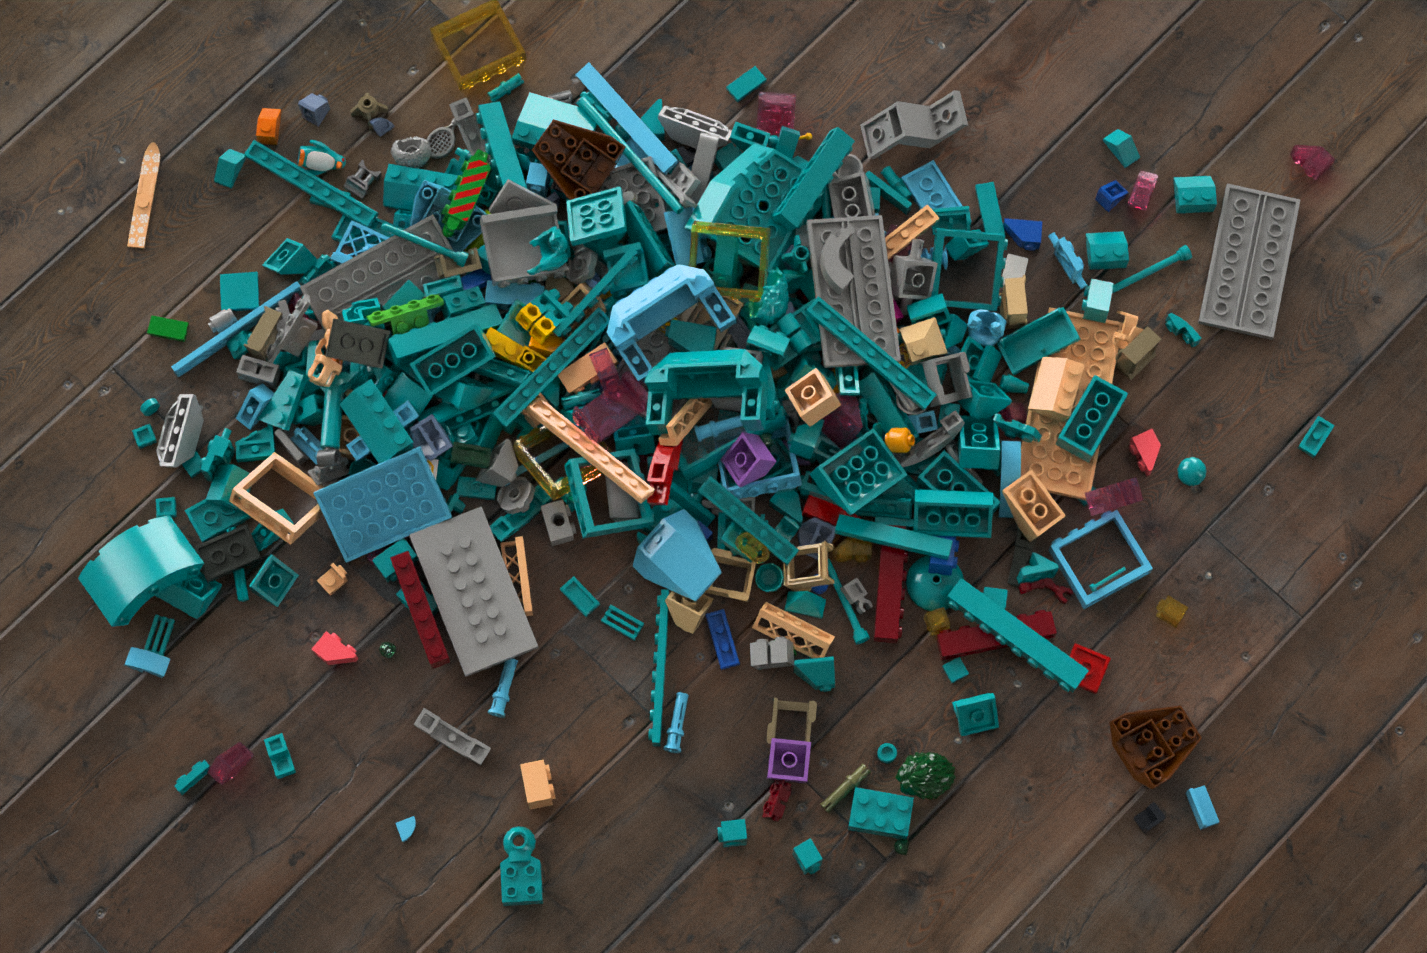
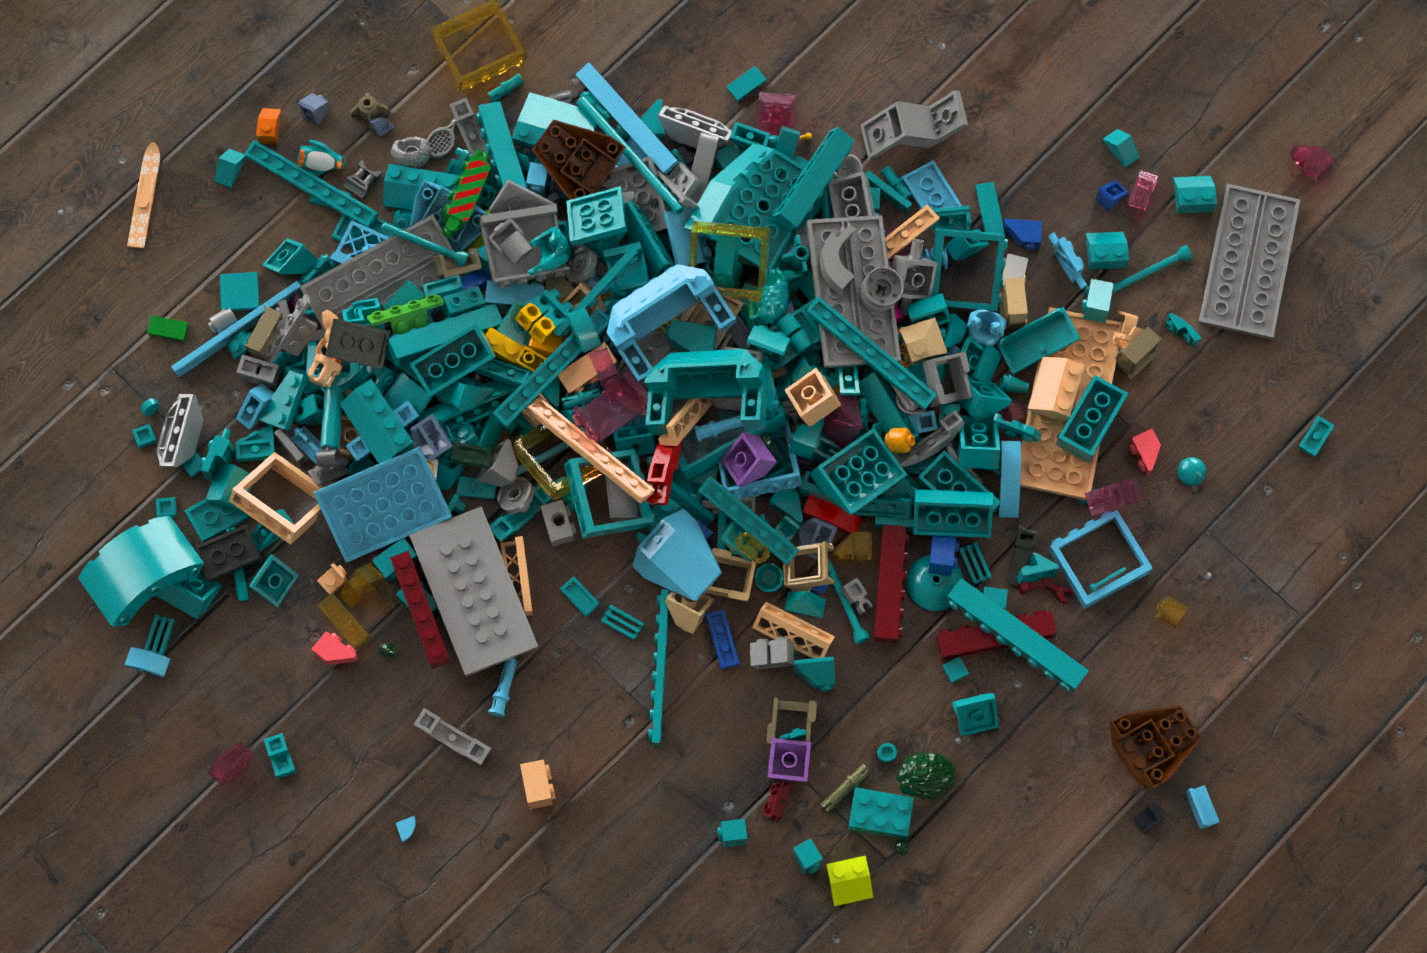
(187, 781): teal plate -> none
(343, 621): none -> clear yellow plate
(360, 584): none -> clear yellow slope
(515, 246): none -> light grey piece
(520, 871): teal brick -> none
(584, 329): none -> teal slope
(675, 732): medium azure pin -> none
(796, 734): none -> teal piece
(849, 881): none -> neon yellow slope
(882, 279): none -> light grey wheel
(893, 537): teal tile -> none
(936, 621): clear yellow brick -> none
(969, 548): none -> teal tile
(1032, 505): light nougat slope -> none
(1094, 662): red tile -> none

